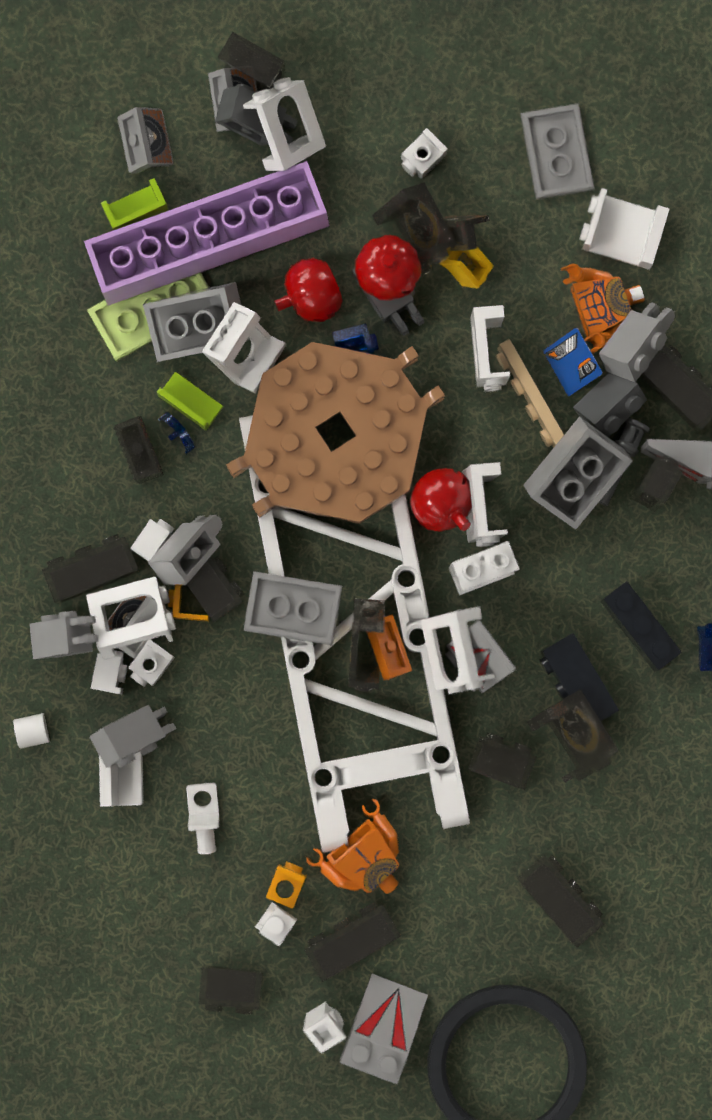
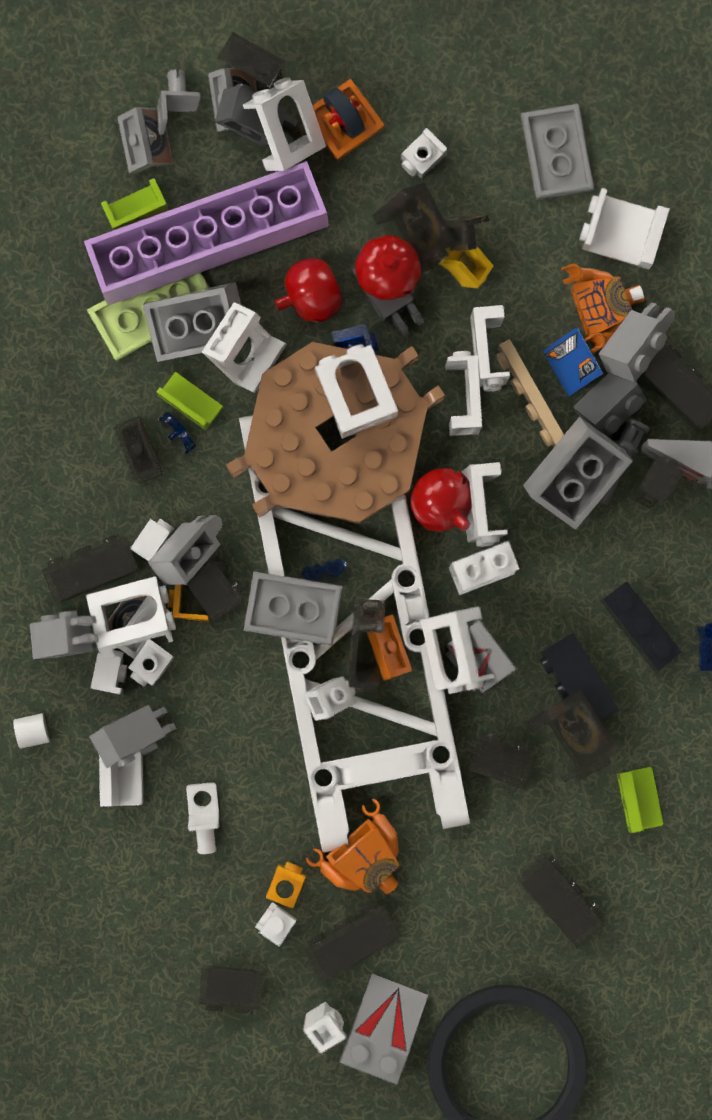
(175, 99): none -> light grey bracket
(330, 698): none -> white brick
(331, 568): none -> clear blue piece
(346, 119): none -> orange plate
(346, 423): none -> white panel
(472, 422): none -> white panel
(640, 799): none -> lime panel

